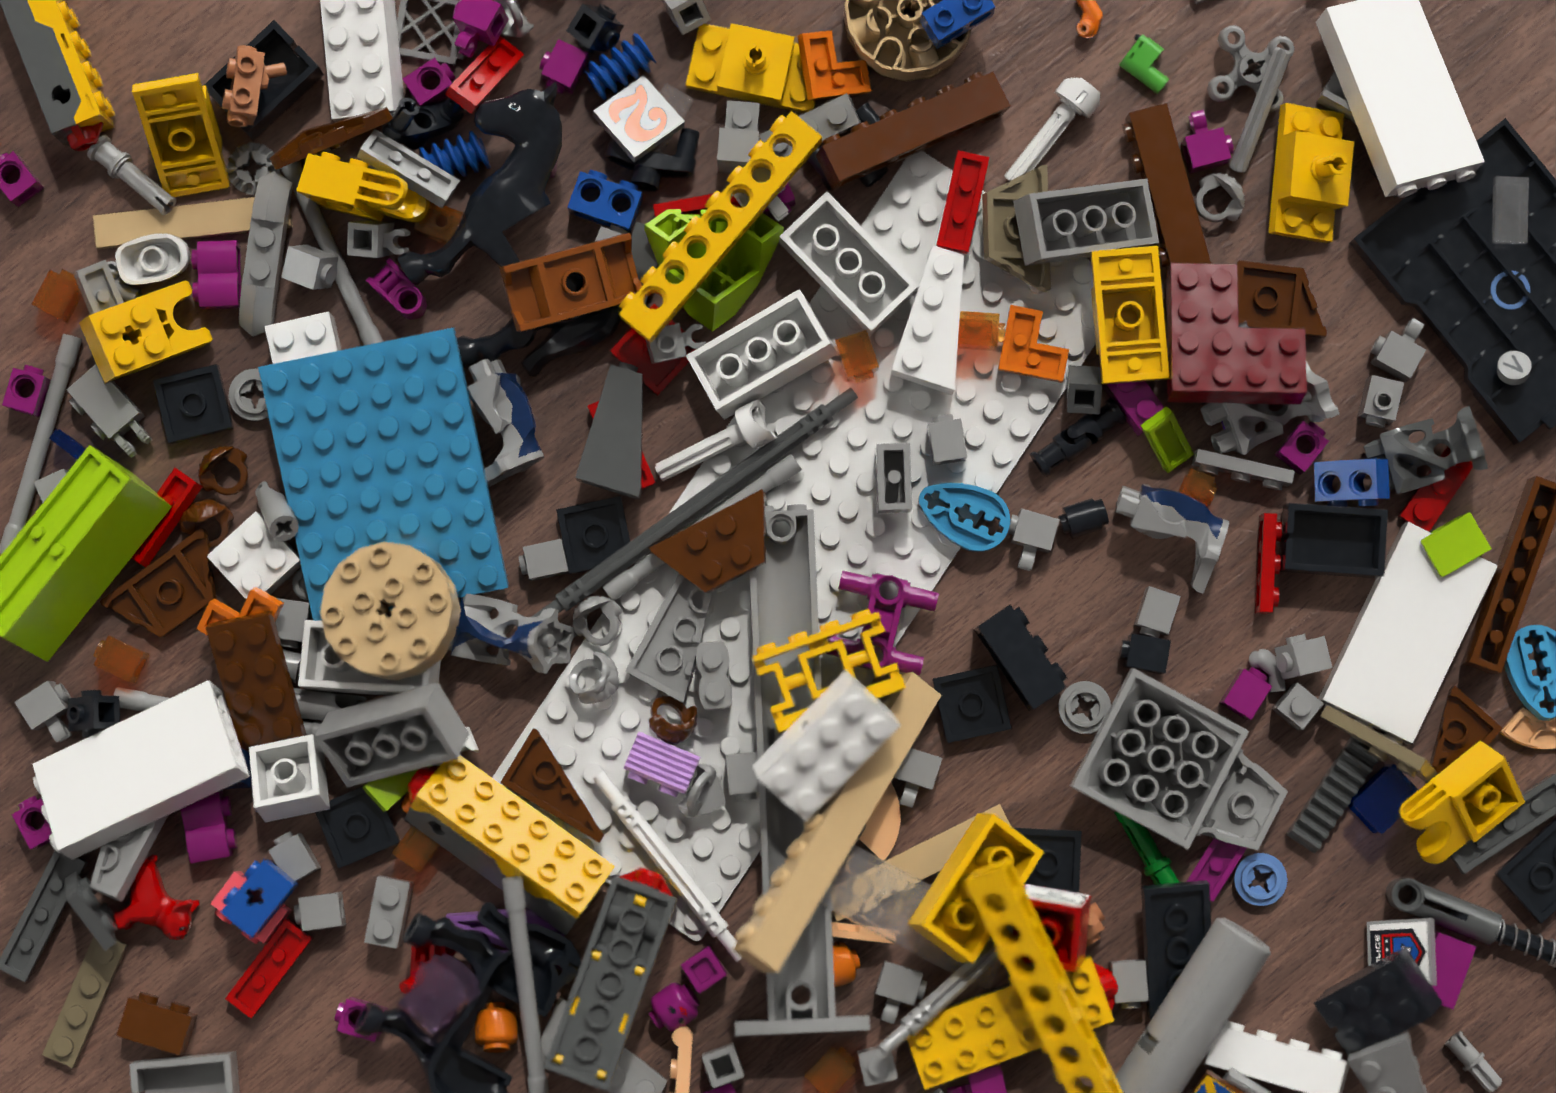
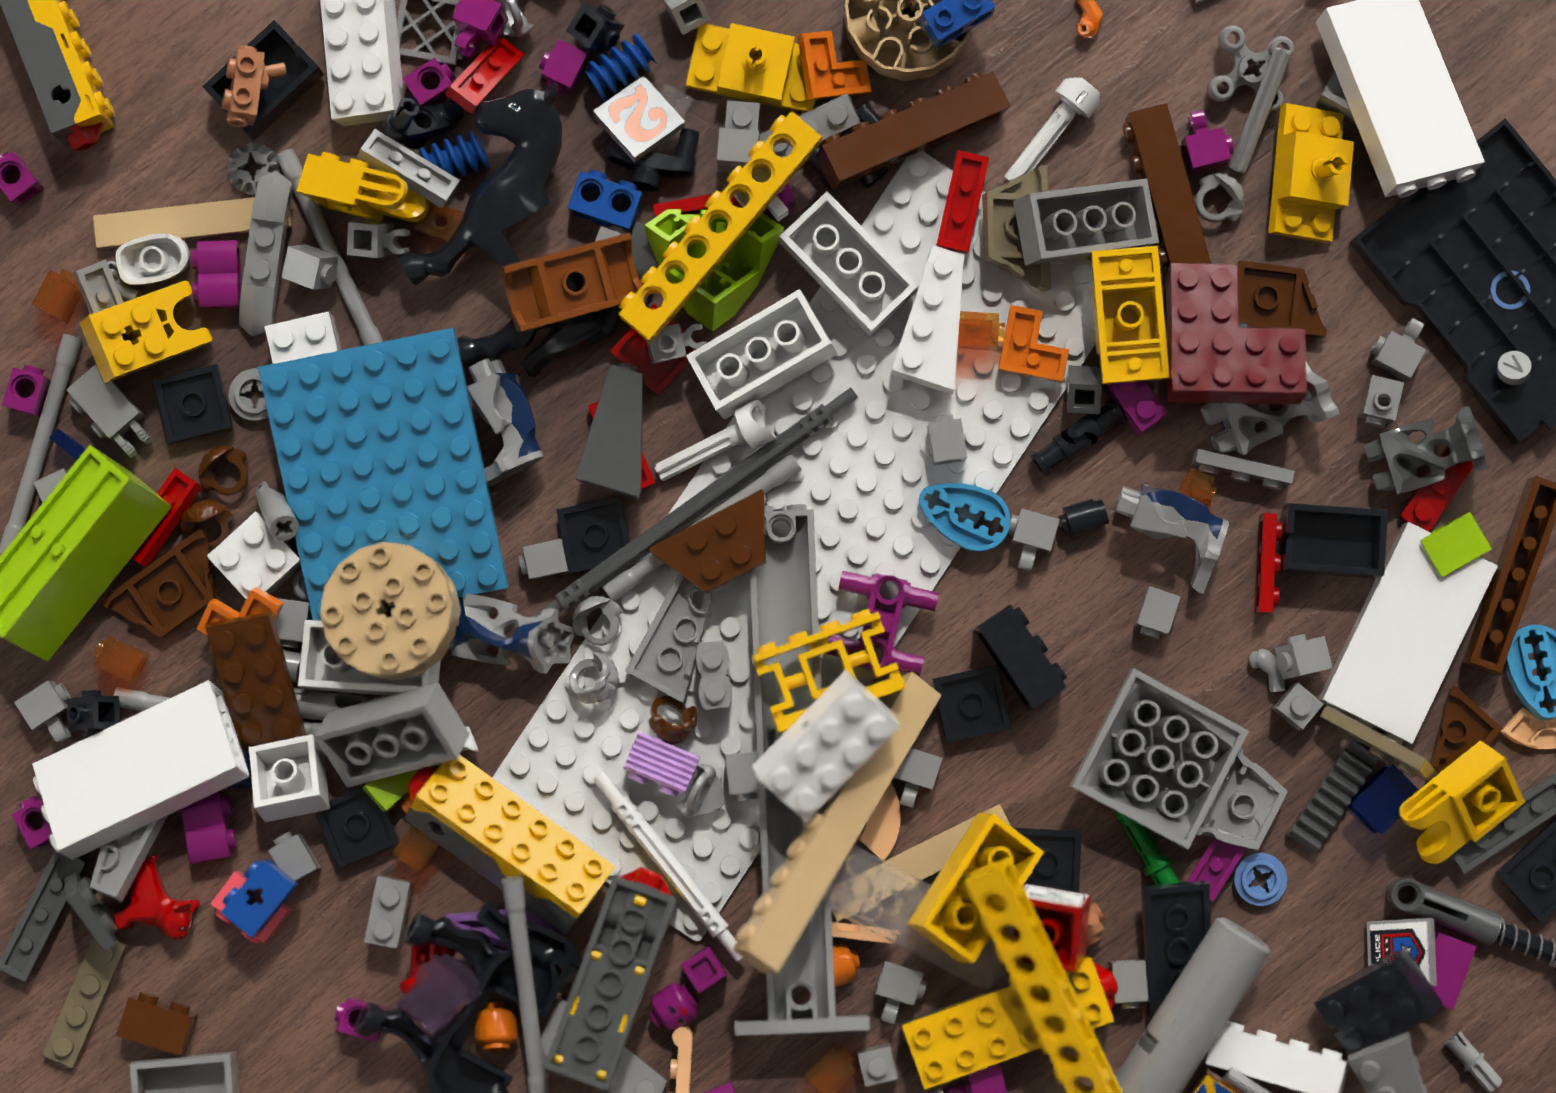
(121, 166): light grey pin -> none
(182, 134): yellow brick -> none
(269, 968): red plate -> none
(320, 911): light grey brick -> none
(328, 136): reddish brown wing -> none
(394, 287): magenta piece -> none
(543, 781): reddish brown wing -> none
(723, 1065): light grey brick -> none
(857, 357): clear orange brick -> none
(893, 478): light grey brick -> none
(941, 997): light grey axle -> none
(1089, 692): light grey gear -> none
(1140, 61): bright green piece -> none
(1145, 653): black brick -> none
(1167, 439): lime tile -> none
(1246, 693): magenta brick -> none
(1292, 457): magenta brick -> none
(1351, 477): blue brick -> none
(1510, 210): clear tile -> none

